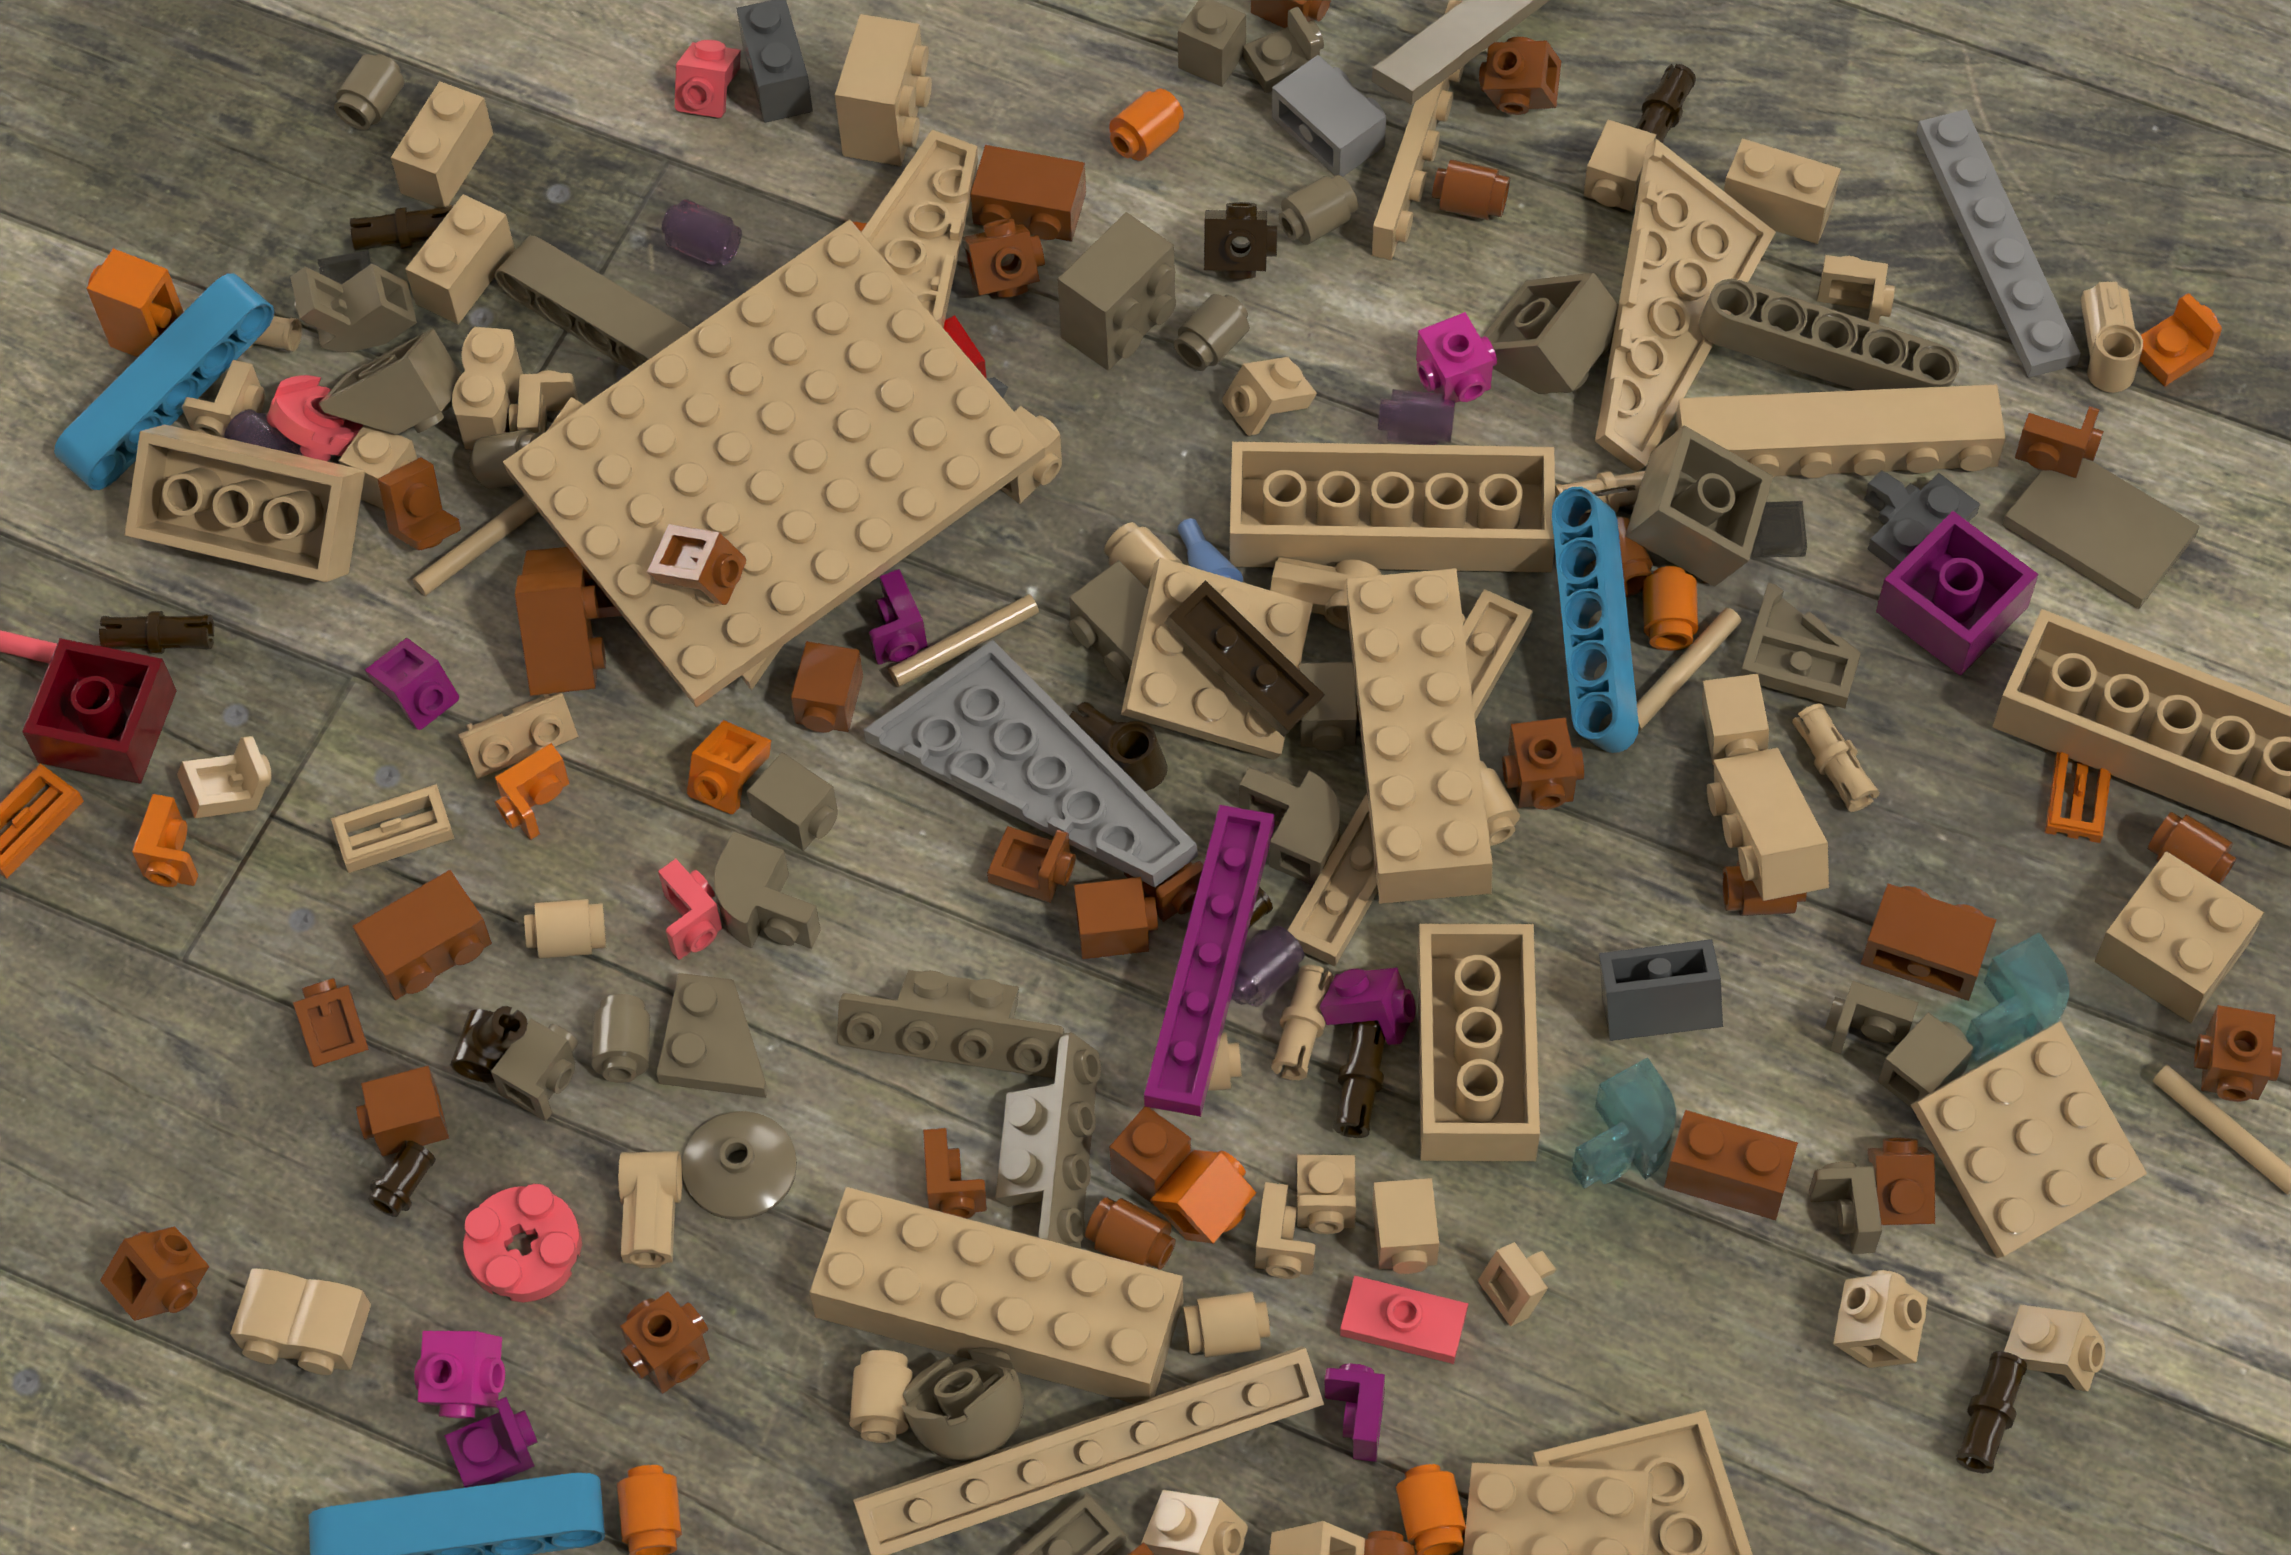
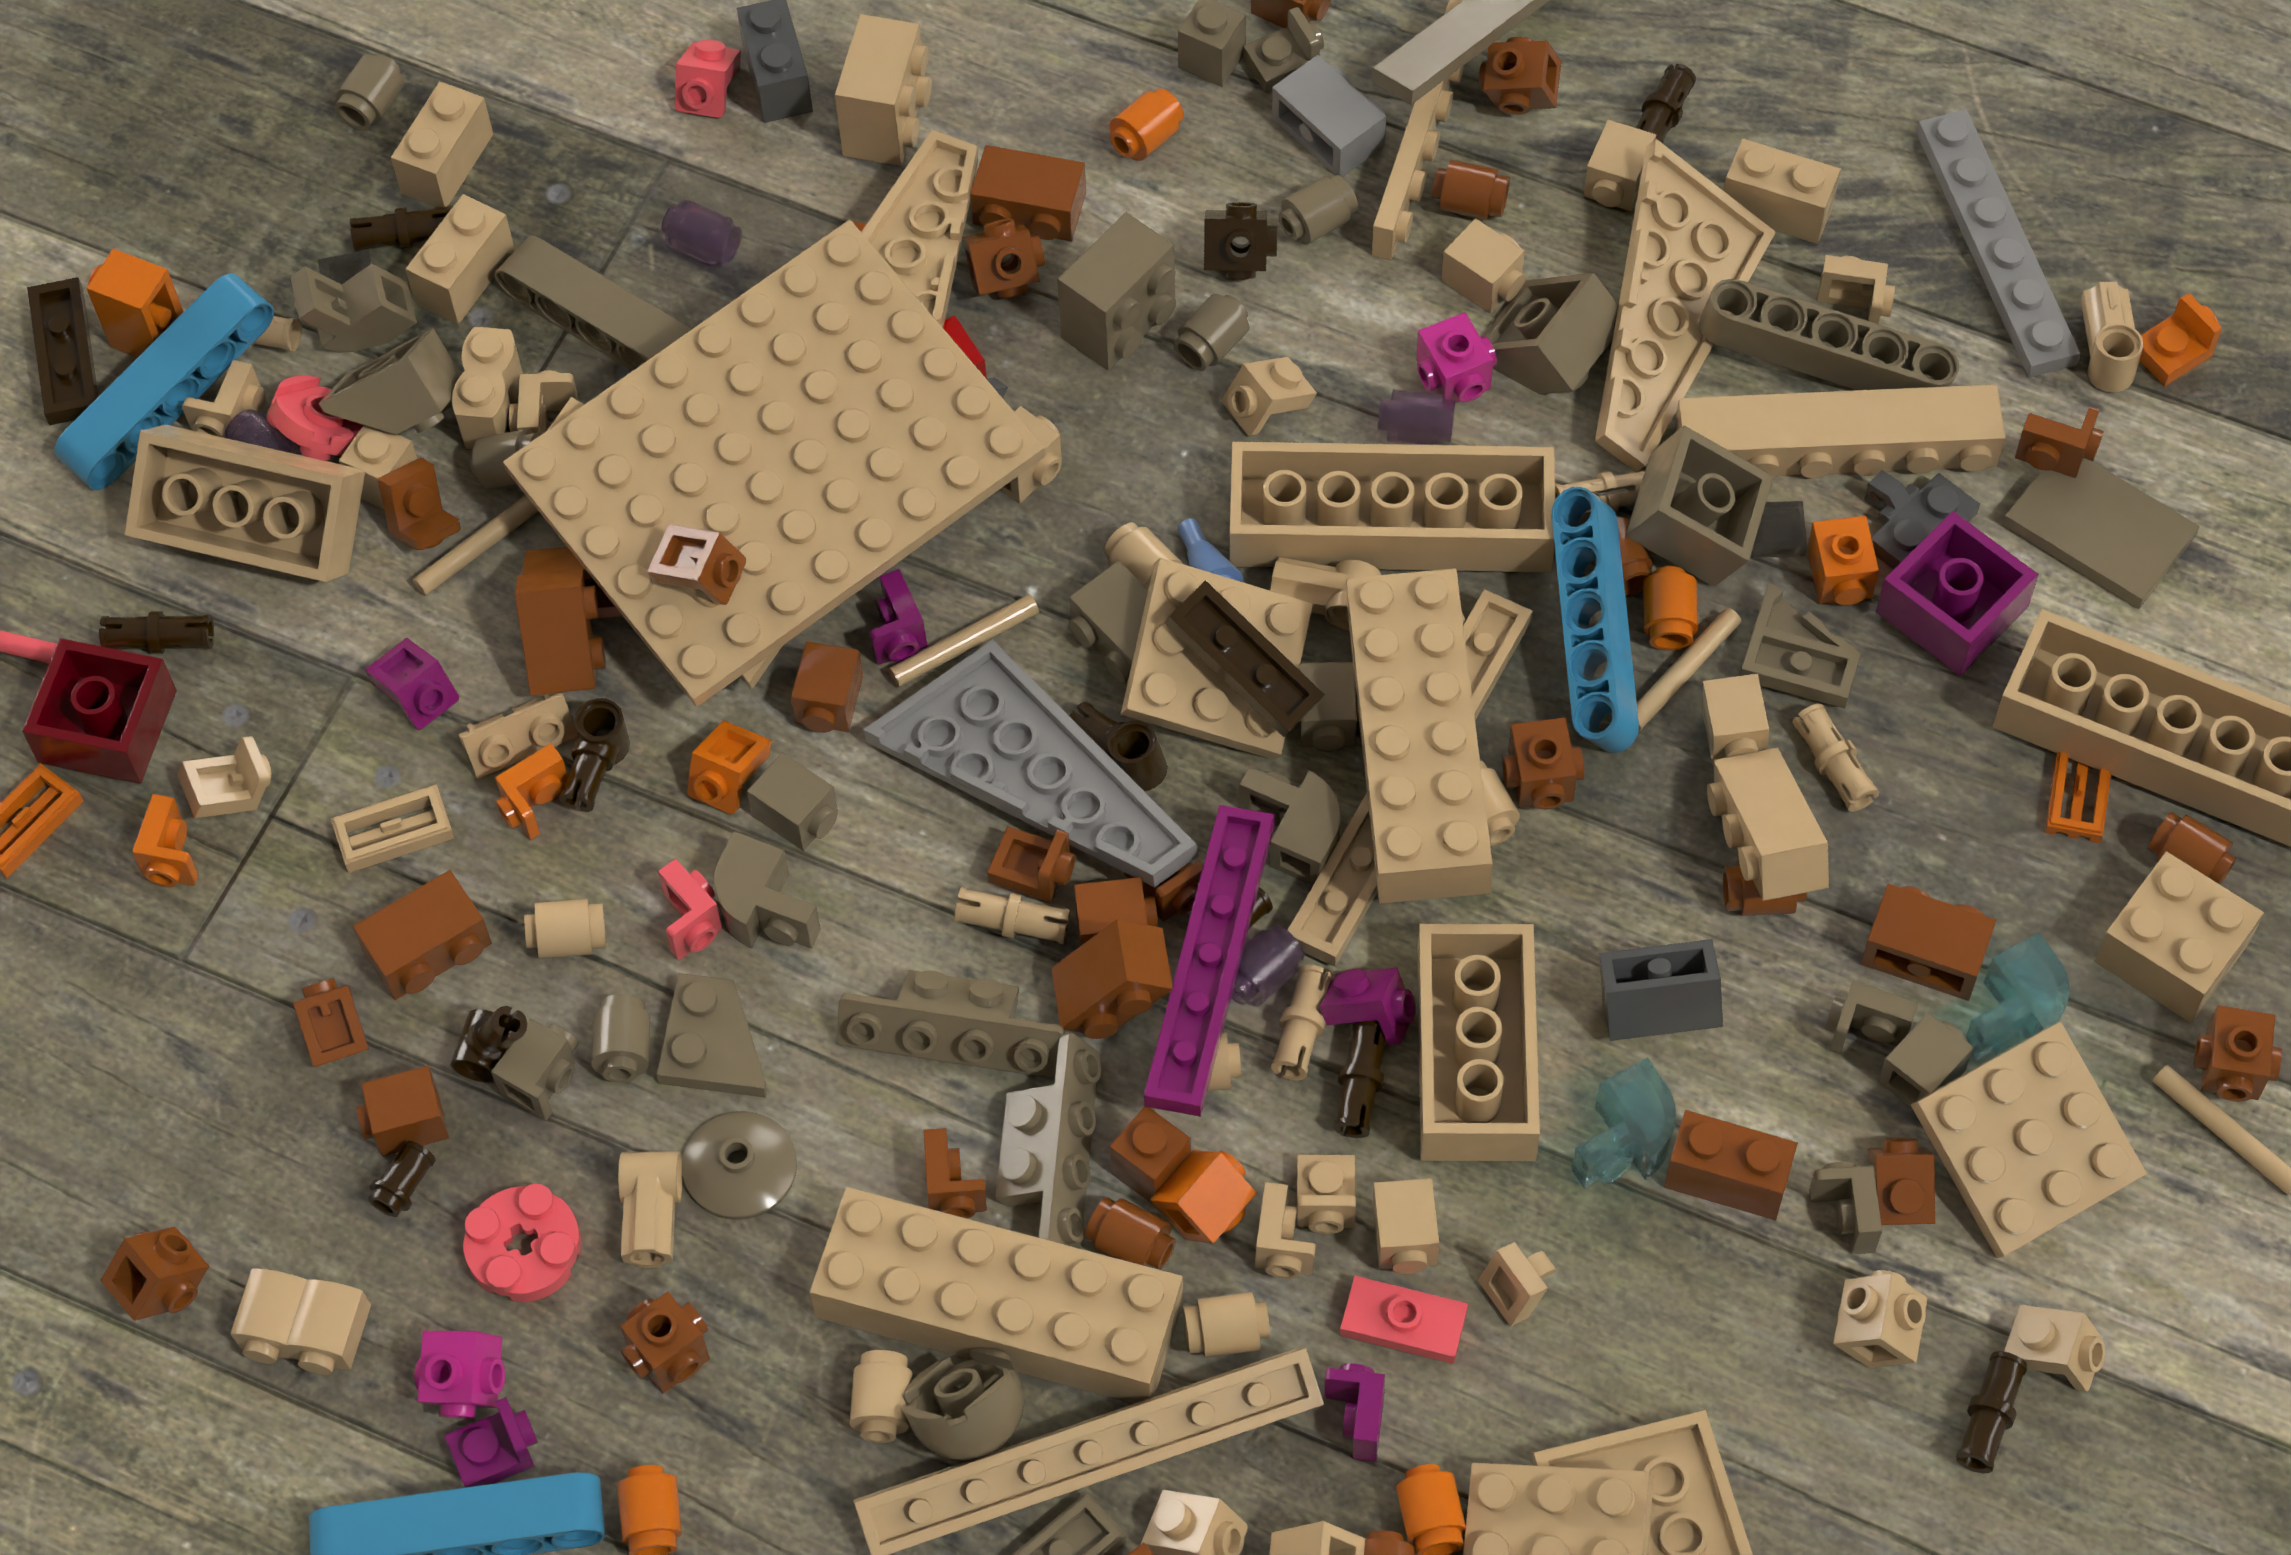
(63, 349): none -> dark brown plate
(594, 753): none -> dark brown pin
(1012, 915): none -> tan pin
(1111, 978): none -> dark orange brick
(1484, 266): none -> tan brick
(1842, 560): none -> orange brick

